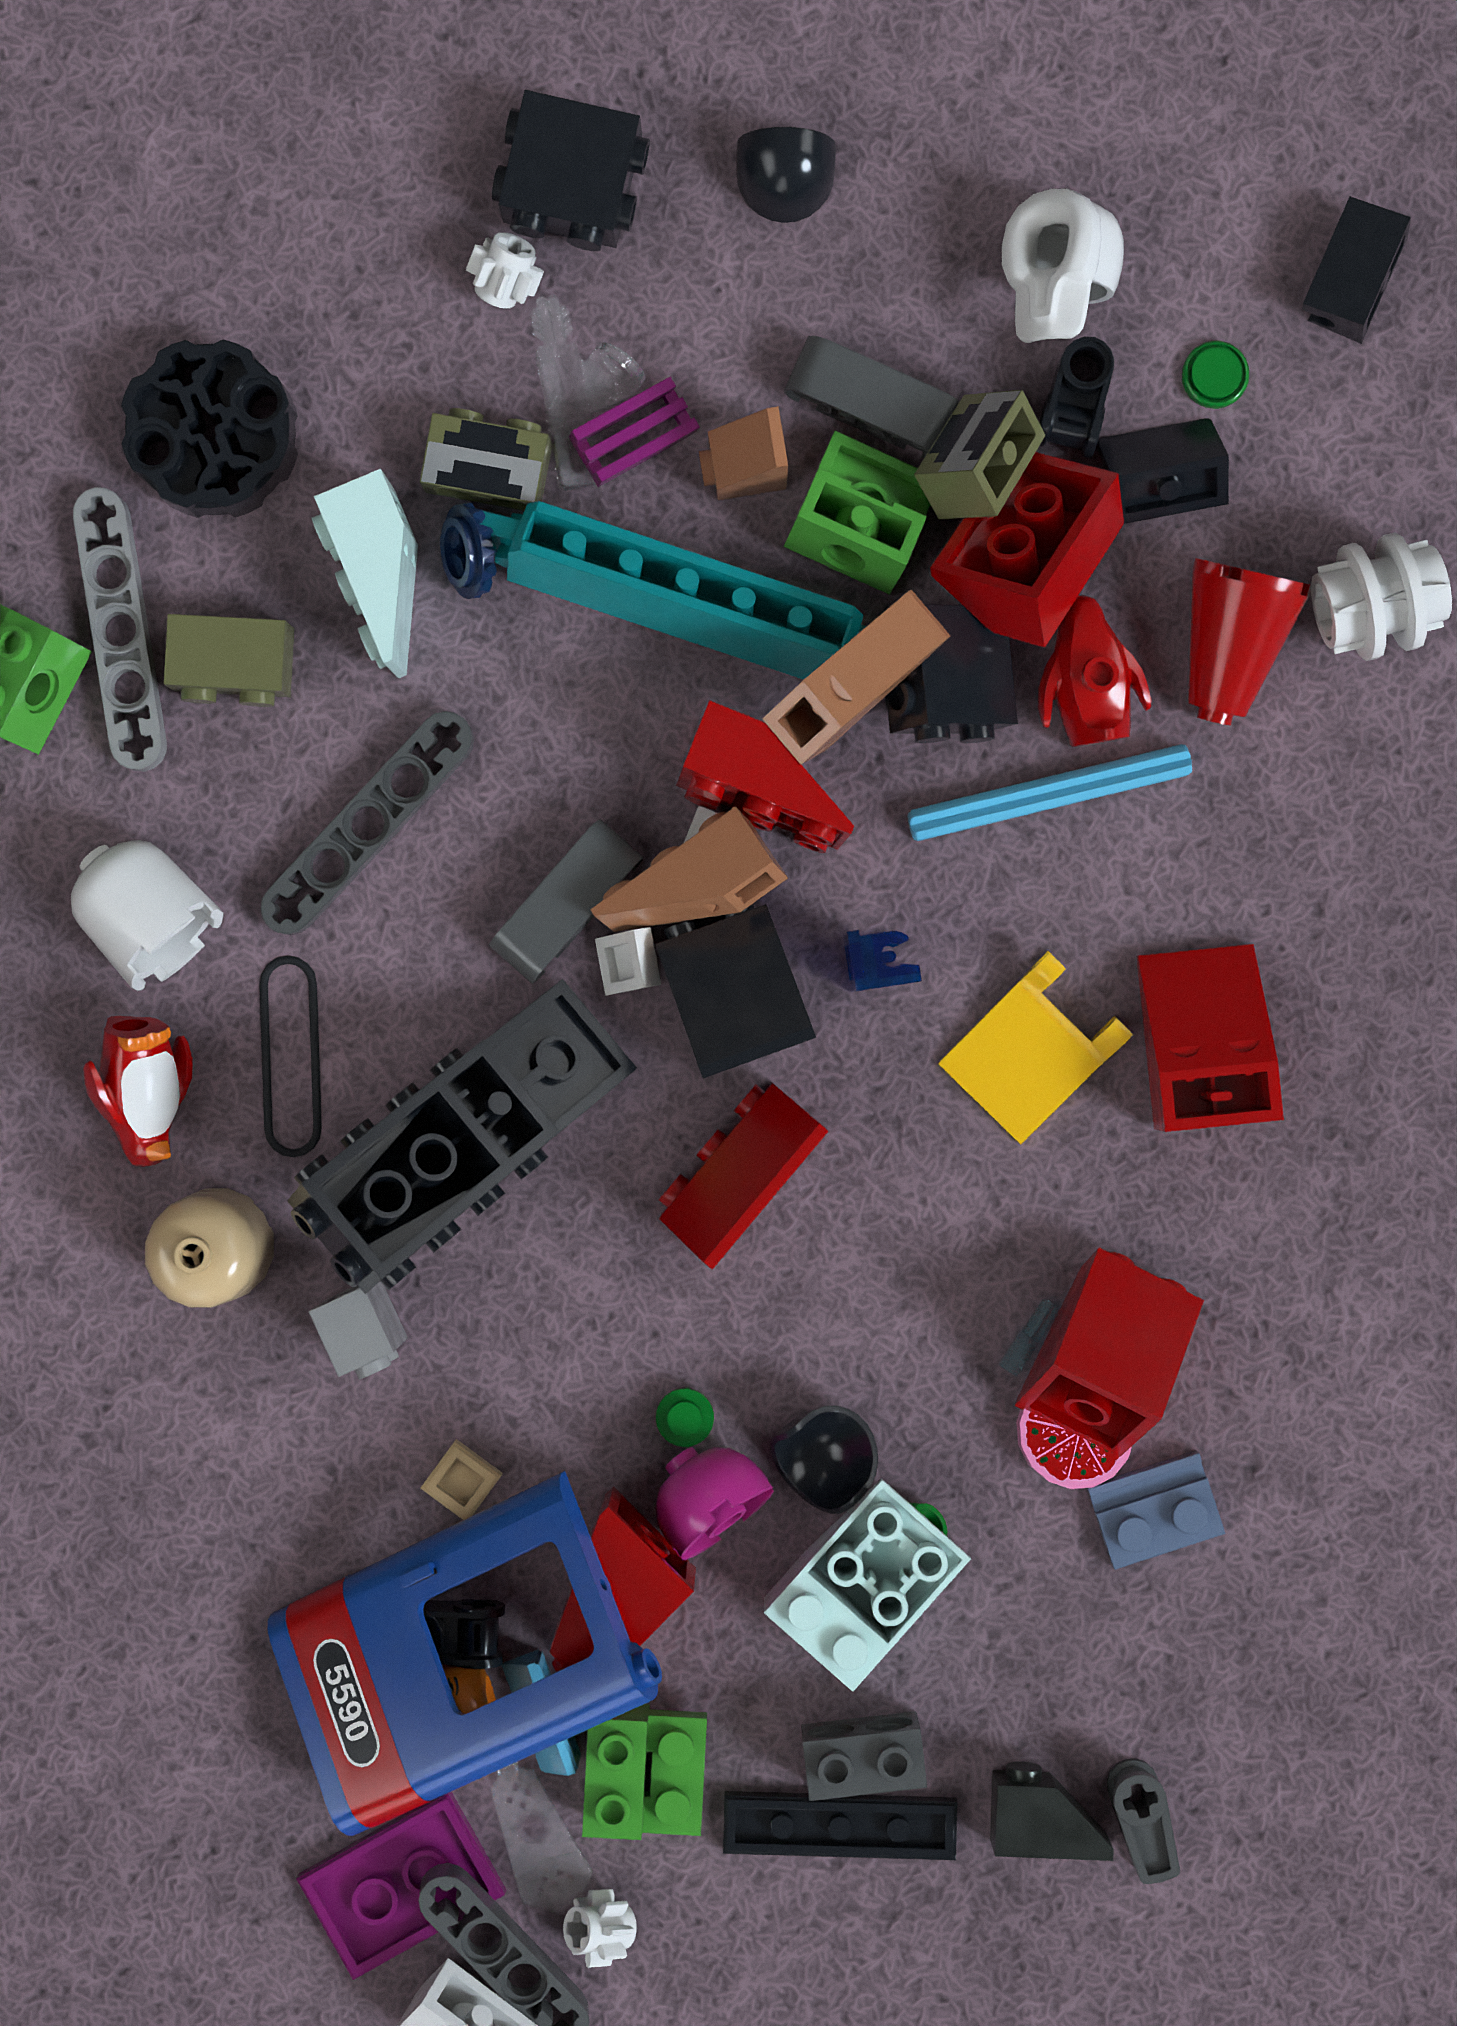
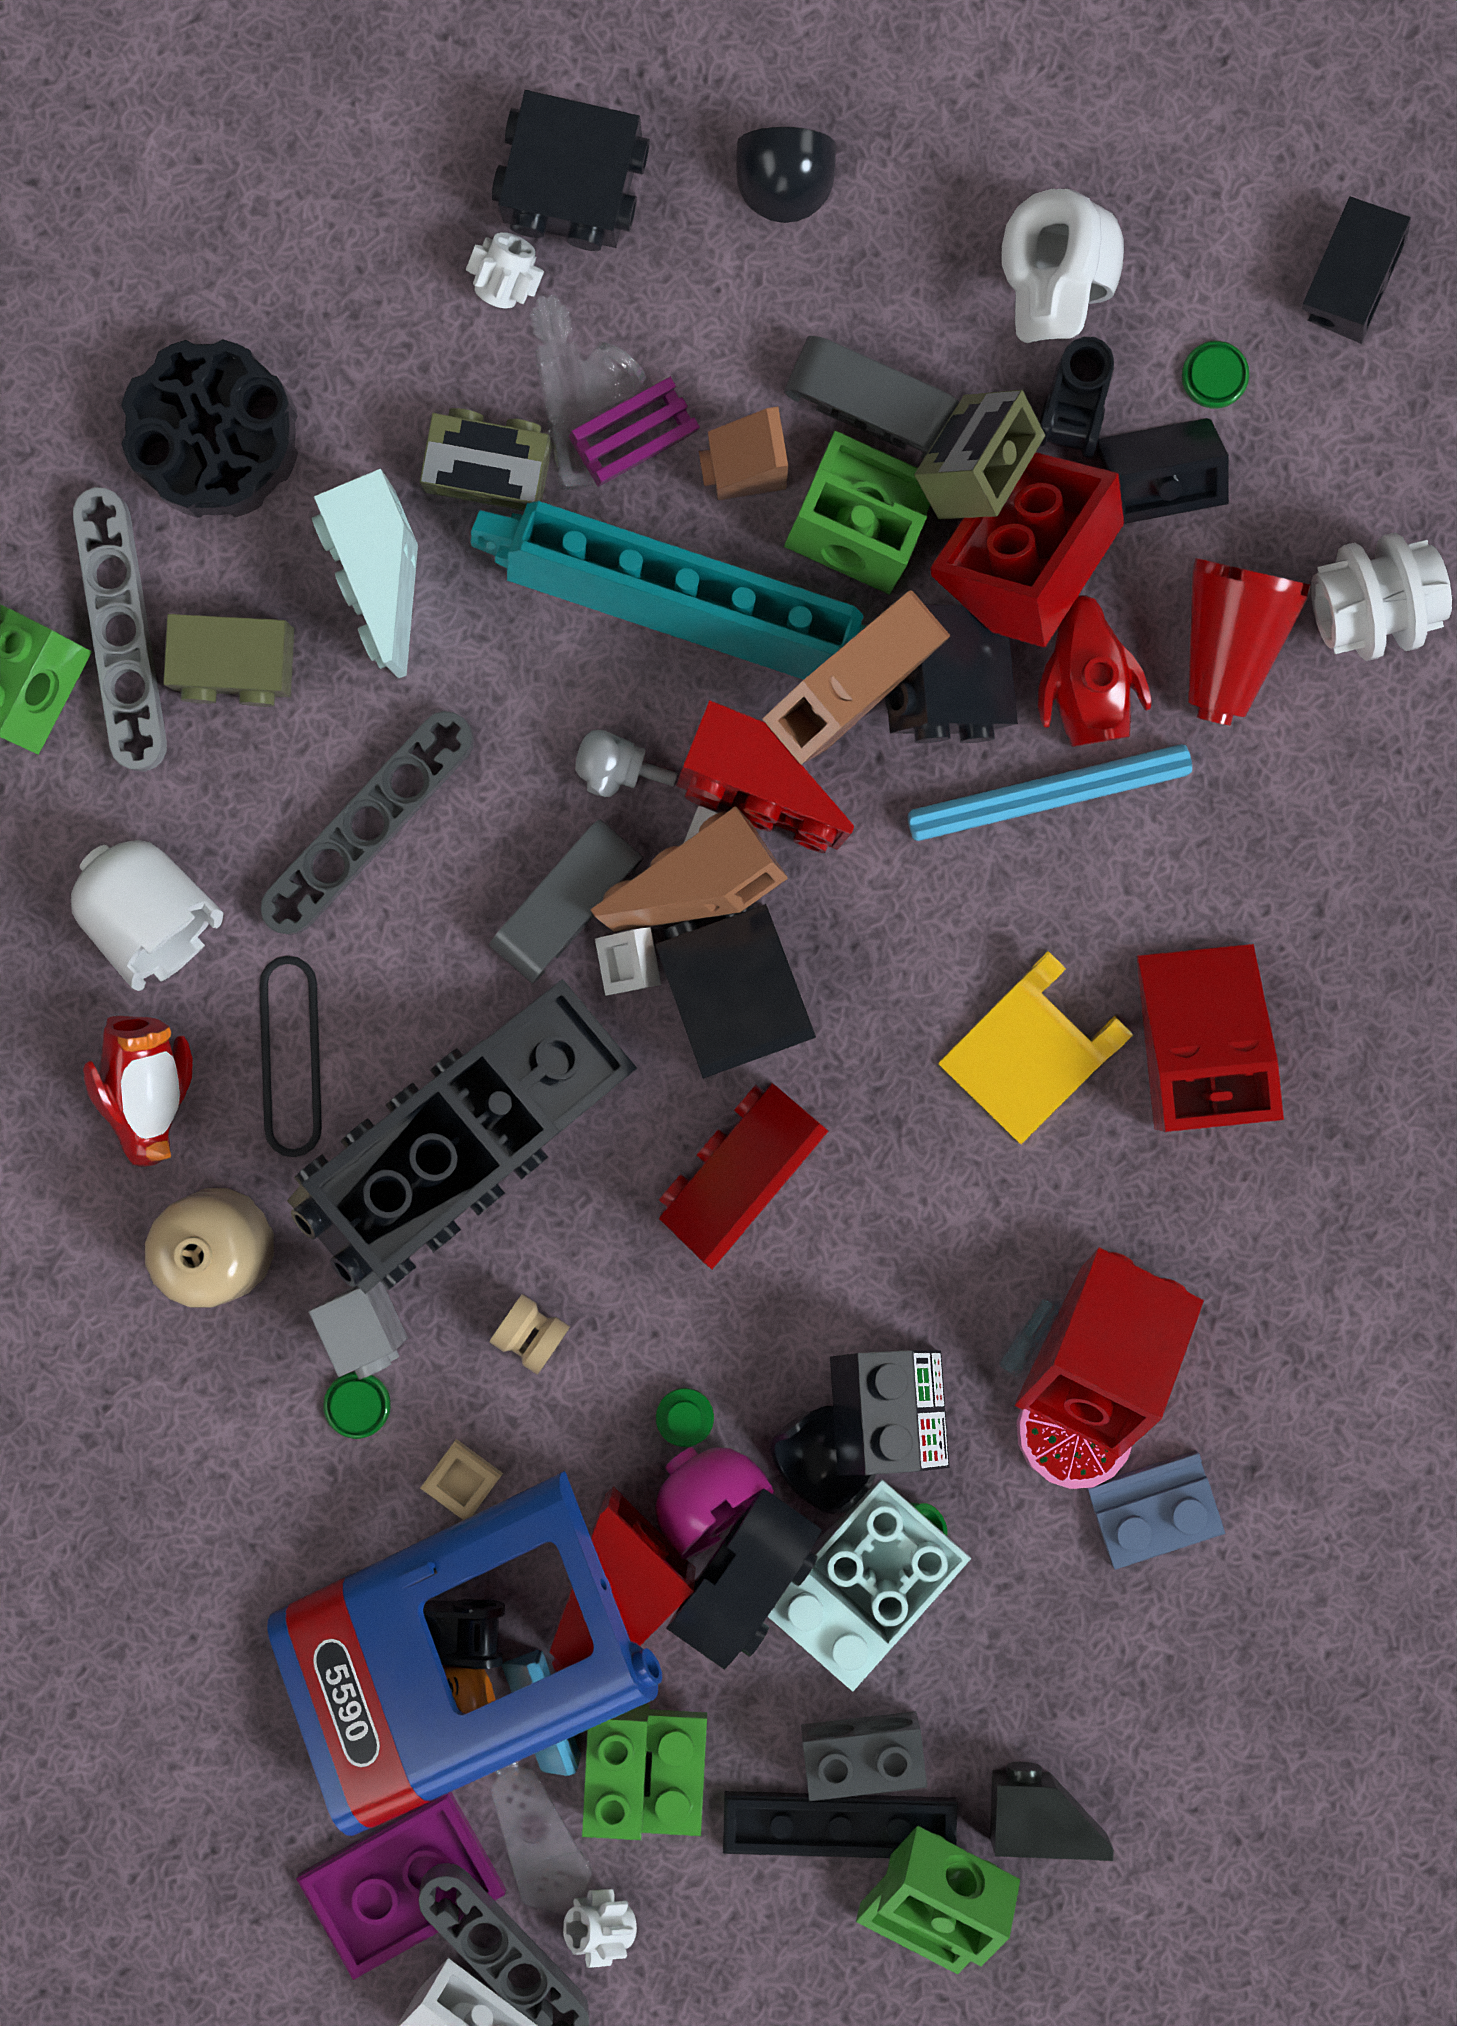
(357, 1406): none -> green piece
(467, 551): dark blue gear -> none
(519, 1325): none -> tan wheel
(612, 761): none -> light grey piece
(746, 1580): none -> black brick
(867, 961): clear blue hinge -> none
(889, 1412): none -> black slope
(942, 1902): none -> bright green brick
(1144, 1822): dark grey piece -> none

